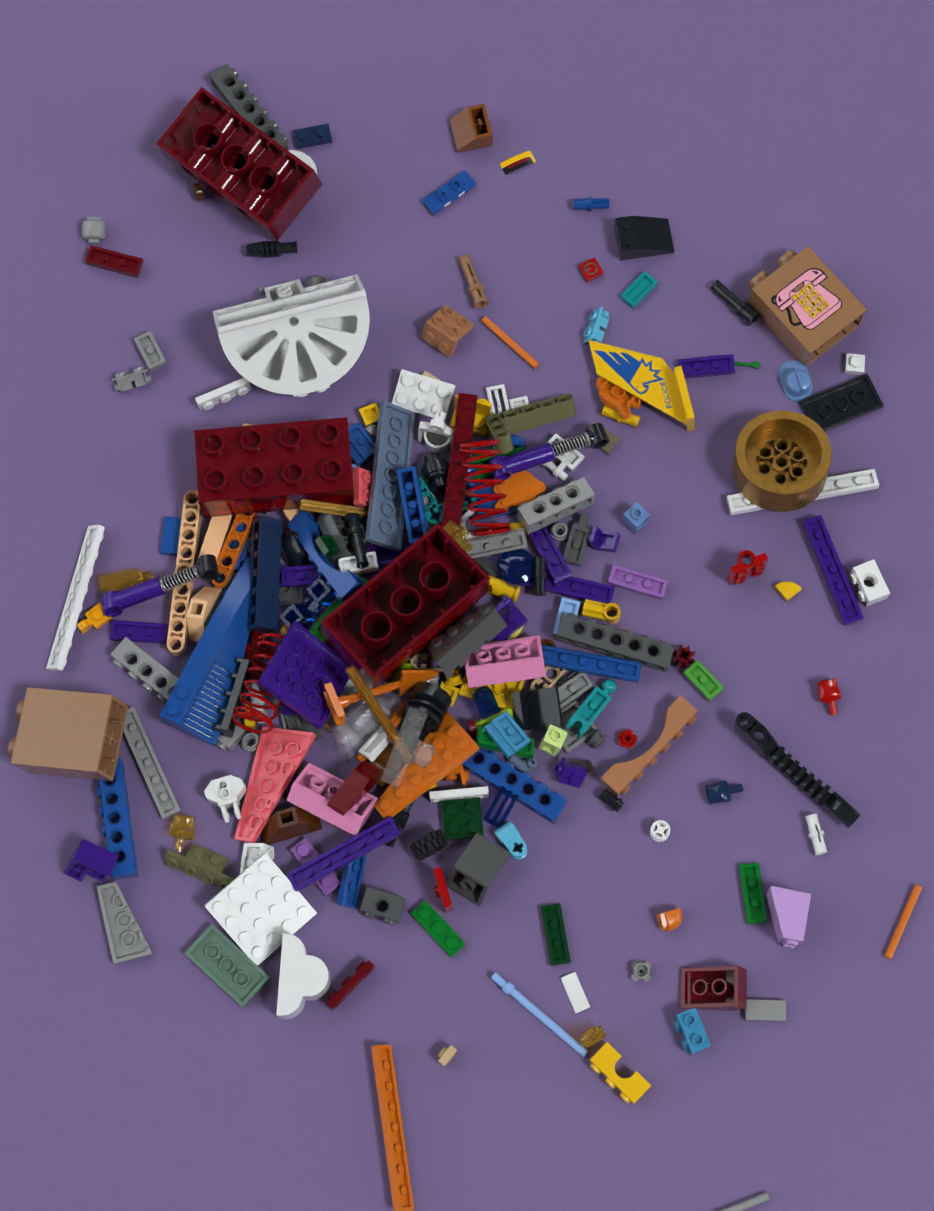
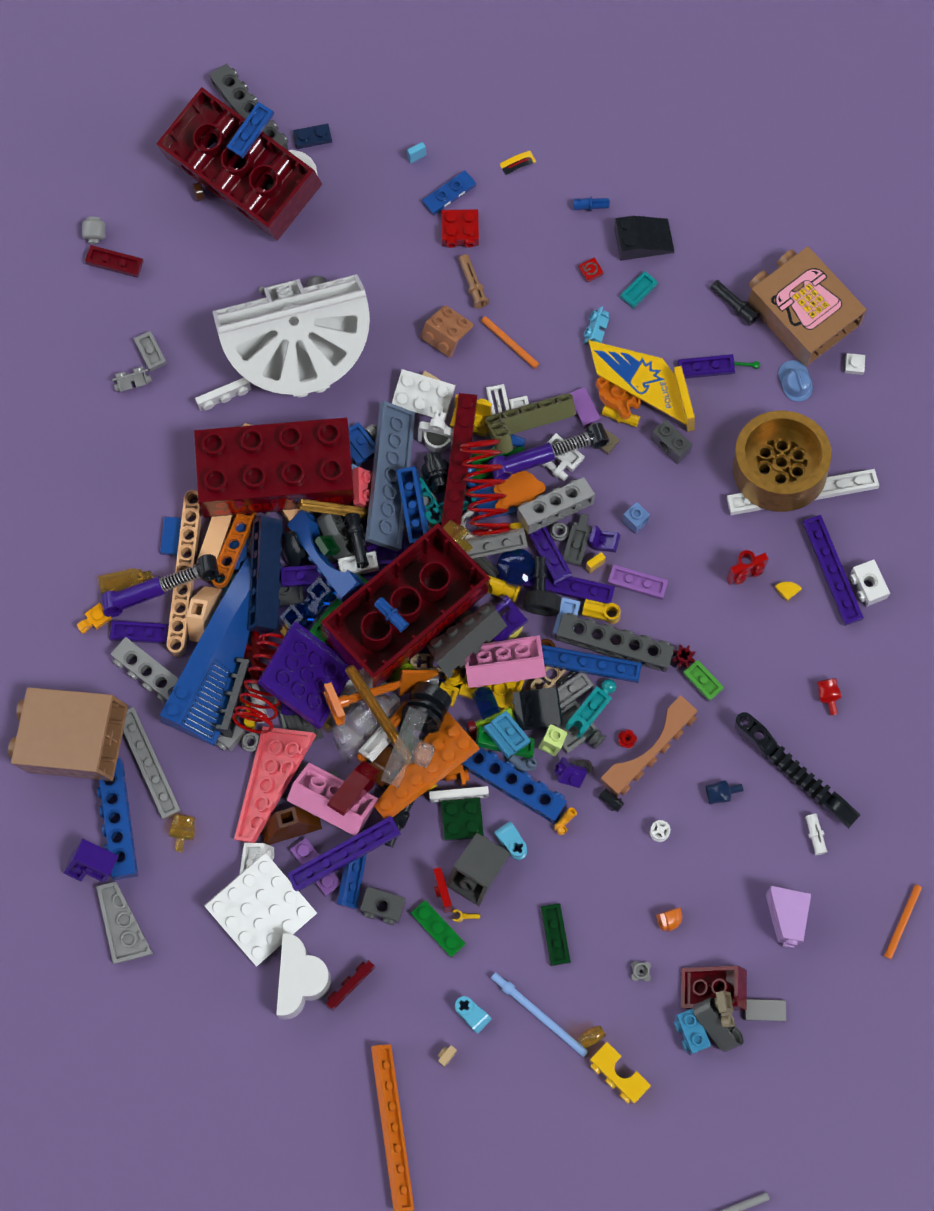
(75, 598): white plate -> none
(201, 865): olive bracket -> none
(227, 965): sand green plate -> none
(228, 796): white hinge -> none
(250, 130): none -> blue plate
(270, 248): black hinge -> none
(370, 414): yellow plate -> none
(391, 614): none -> blue axle
(416, 152): none -> medium azure tile
(429, 844): black tyre -> none
(460, 228): none -> red plate
(465, 916): none -> yellow hand
(472, 128): dark orange slope -> none
(475, 1016): none -> medium azure piece
(508, 795): clear blue tile -> none
(542, 603): none -> black tyre
(566, 817): none -> light orange arm
(575, 992): white sticker -> none
(584, 407): none -> medium lavender tile
(595, 562): none -> yellow tile
(671, 441): none -> dark grey brick
(711, 1021): none -> dark grey beam
(724, 1004): none -> dark tan plate
(752, 893): green tile -> none
(842, 403): black tile -> none

